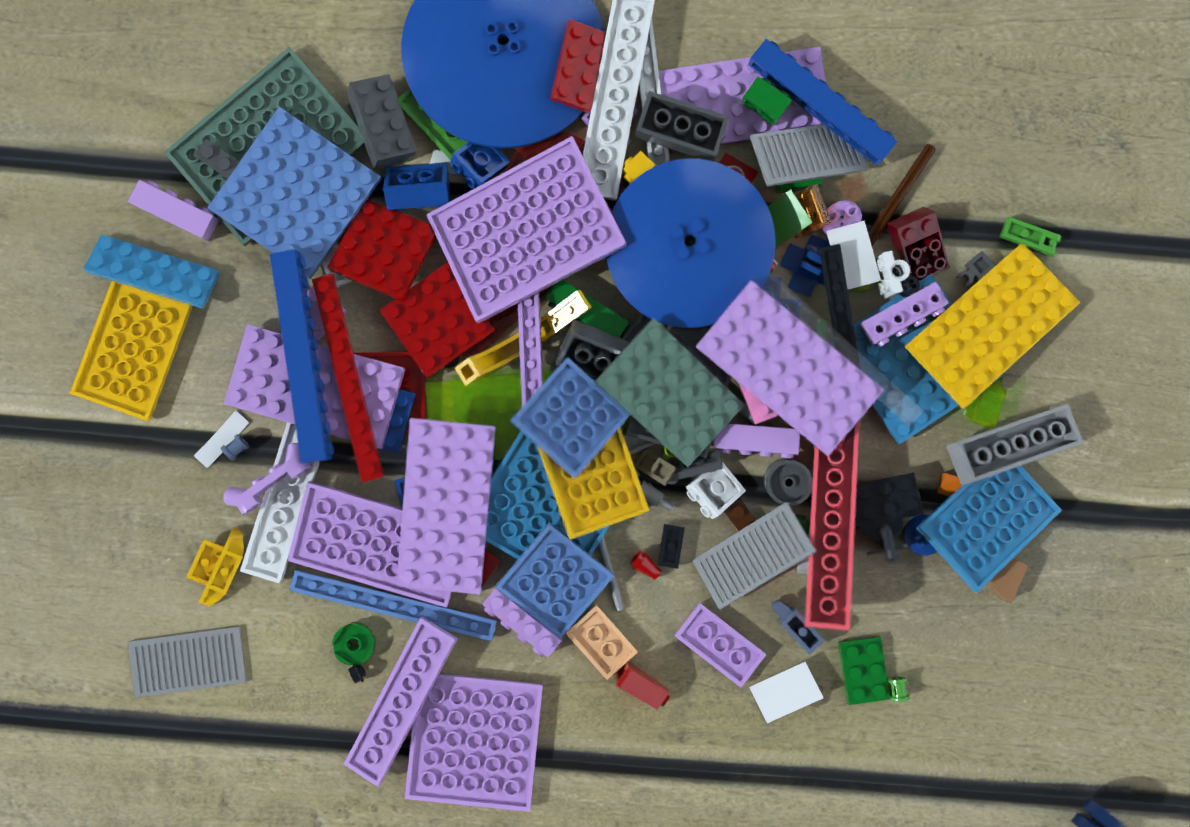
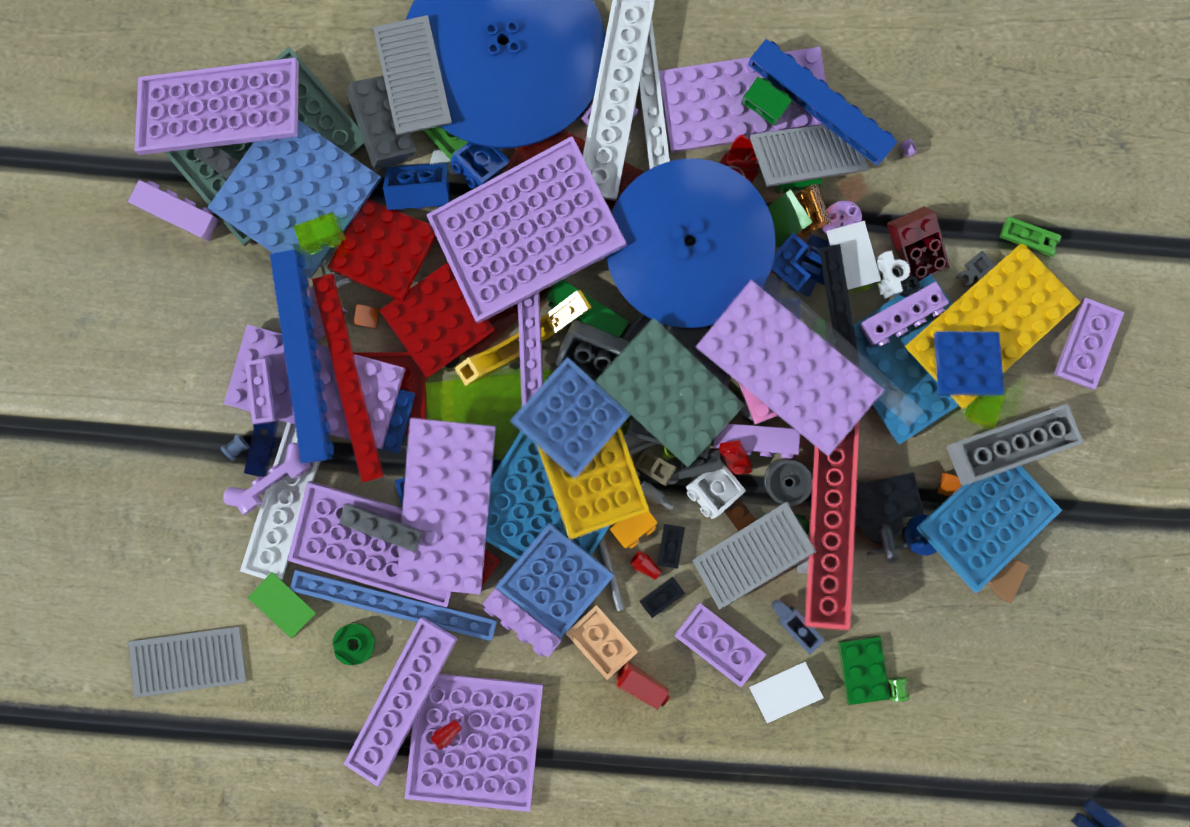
(131, 350): yellow plate -> none
(152, 271): dark azure plate -> none
(216, 566): yellow plate -> none
(217, 106): none -> lavender plate
(223, 436): white sticker -> none
(260, 391): none -> lavender plate
(261, 449): none -> clear blue plate
(281, 605): none -> bright green sticker
(319, 233): none -> clear neon green brick
(357, 673): black plate -> none
(366, 316): none -> orange slope
(381, 527): none -> dark grey plate
(412, 75): none -> light grey window
(443, 736): none -> red cone
(578, 66): red plate -> none
(632, 528): none -> light orange brick
(636, 166): yellow brick -> none
(662, 597): none -> black plate
(681, 126): dark grey brick -> none
(736, 457): none -> red plate
(739, 150): none -> red hair
(785, 263): none -> blue plate
(900, 192): reddish brown axle -> none
(909, 147): none -> lavender hinge
(968, 363): none -> blue plate
(1088, 343): none -> lavender plate

